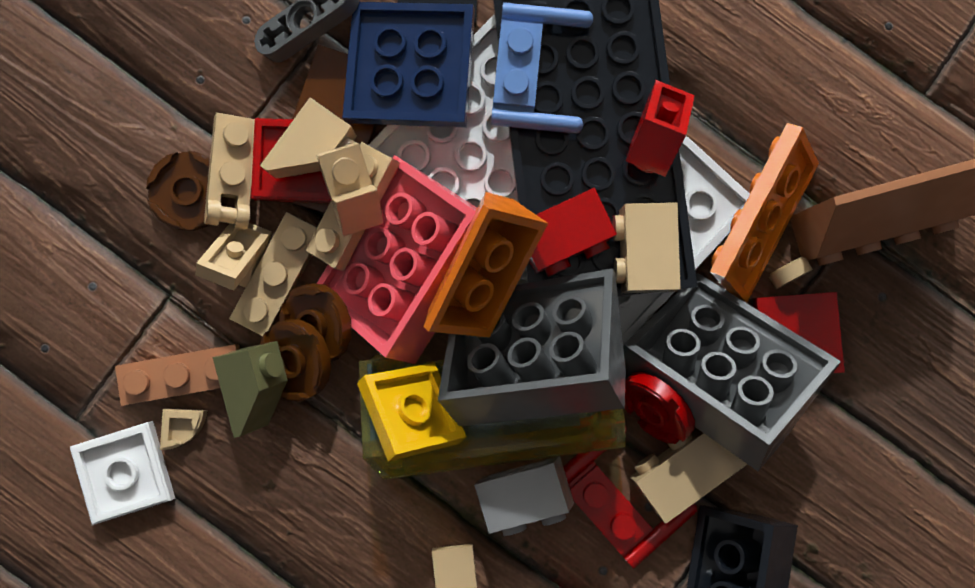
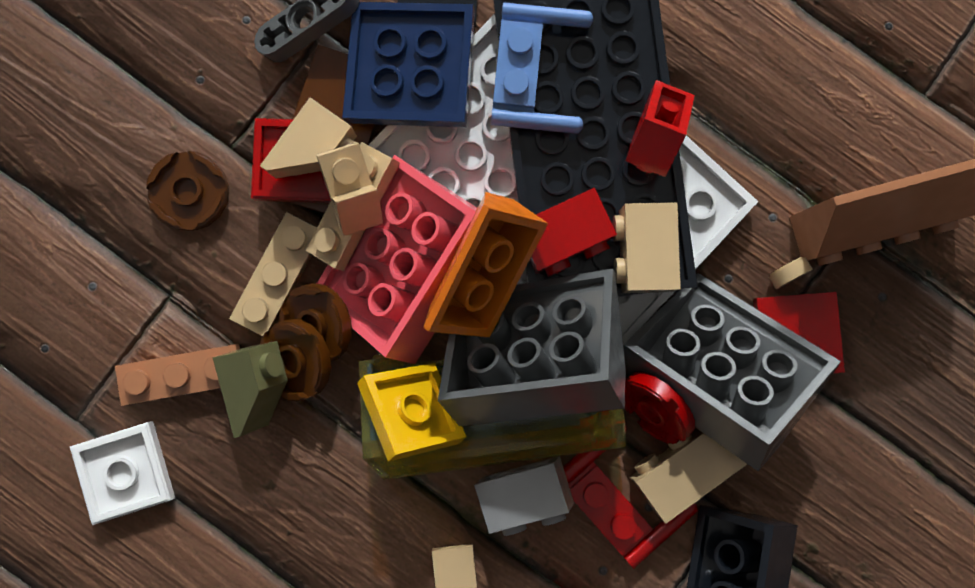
(180, 426): tan tile -> none
(230, 170): tan plate -> none
(234, 256): tan slope -> none
(766, 213): orange plate -> none

